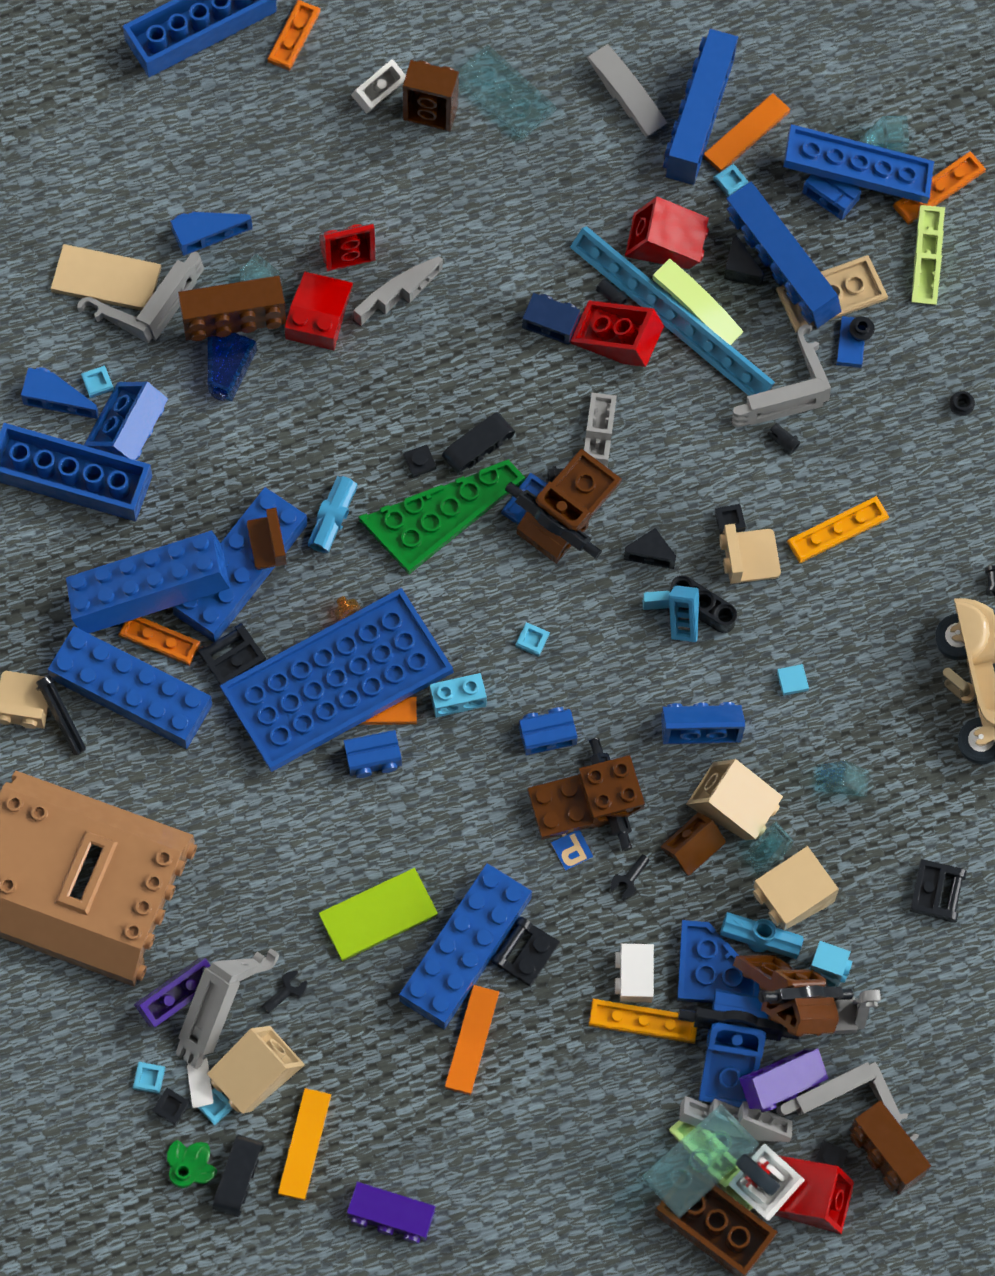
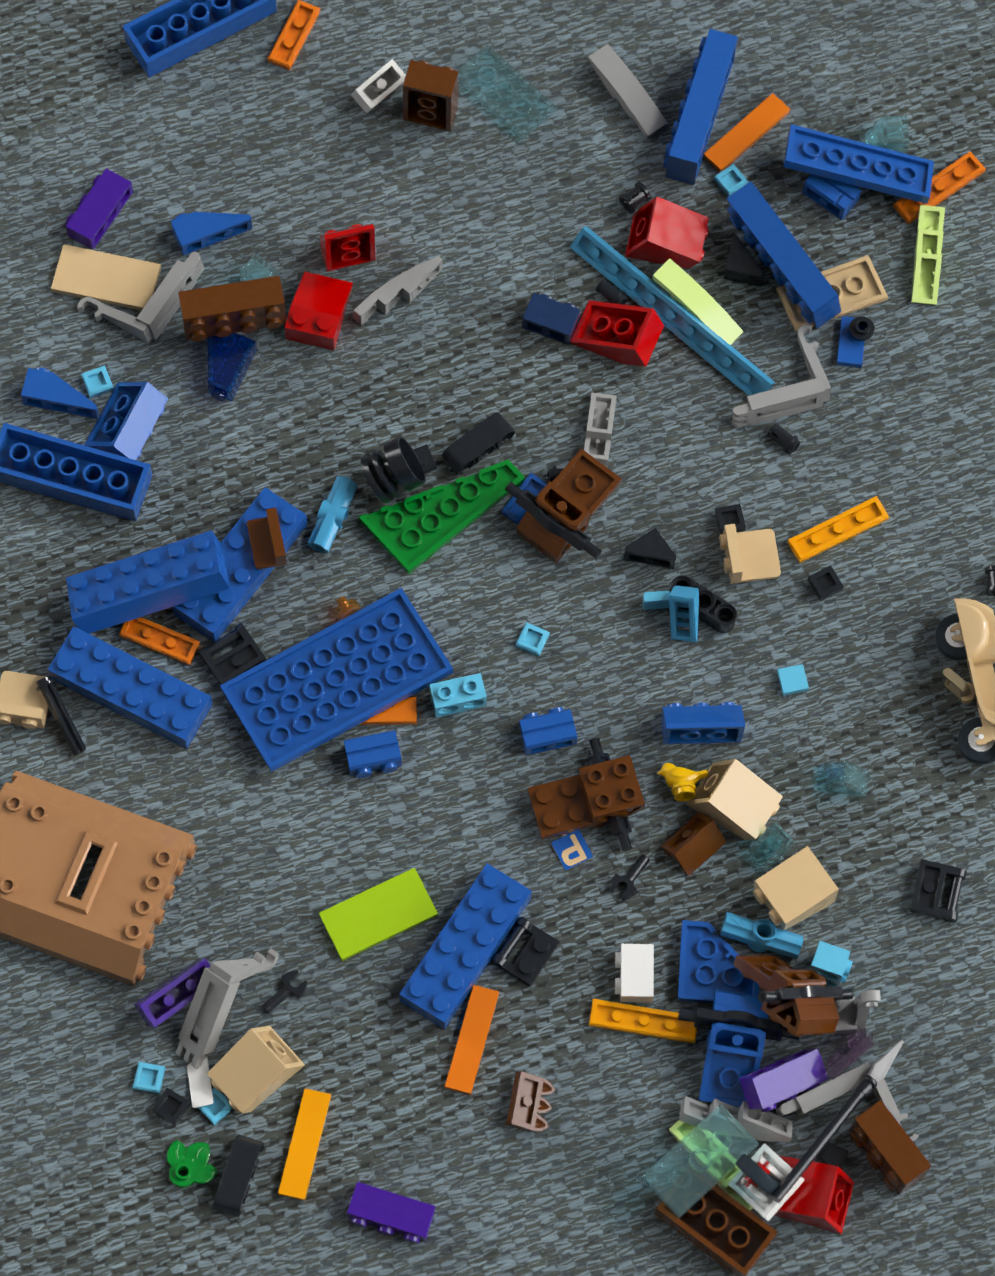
(98, 208): none -> dark purple brick
(392, 470): none -> black wheel
(527, 1102): none -> plate
(635, 197): none -> black bush
(681, 781): none -> yellow animal
(825, 583): none -> black plate
(856, 1045): none -> clear purple plate
(869, 1082): none -> black piece
(965, 397): black plate -> none

